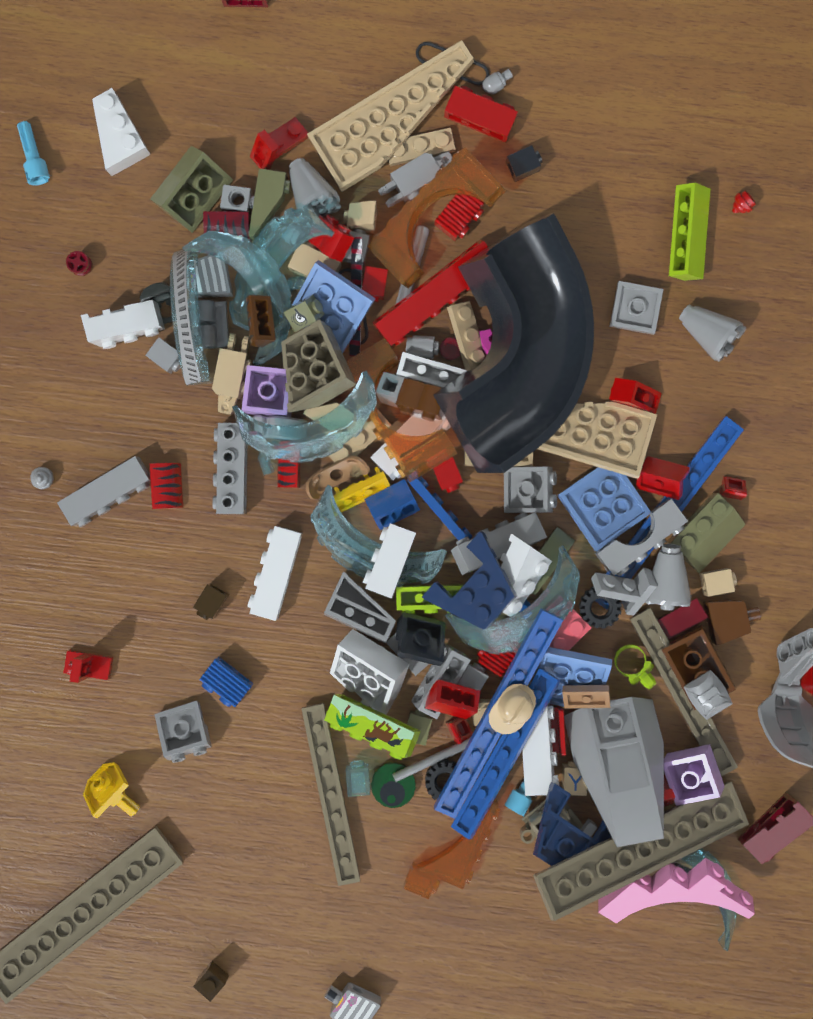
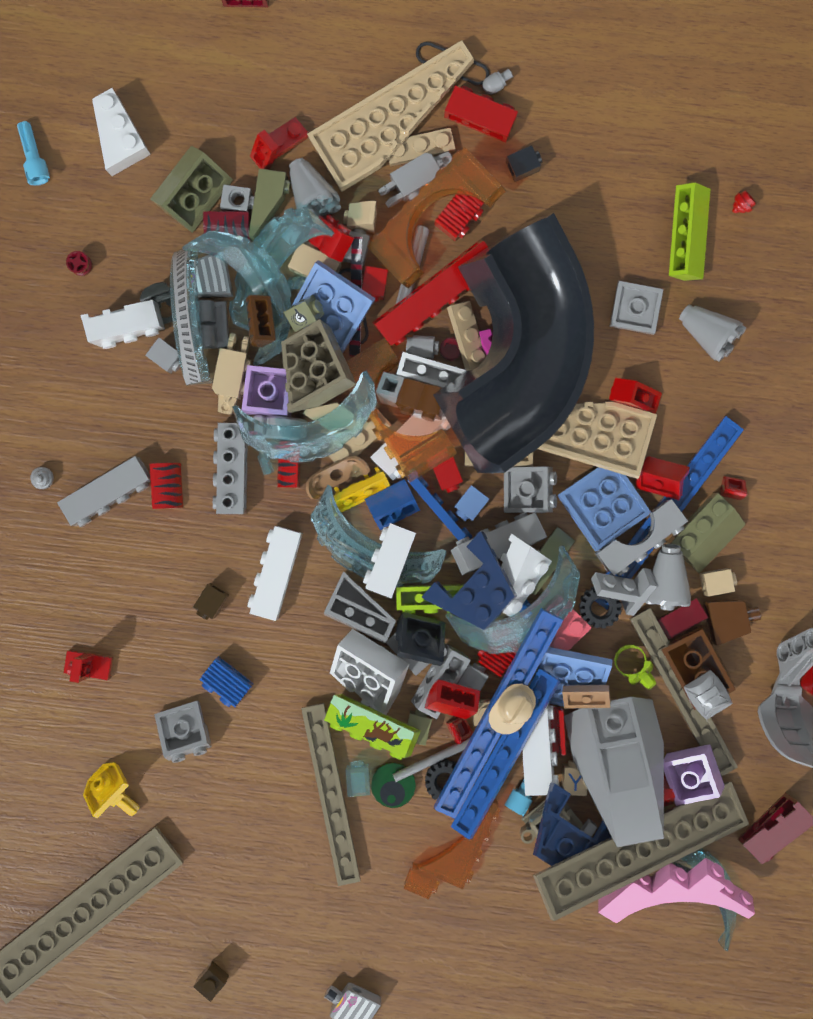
(470, 503): none -> medium blue brick

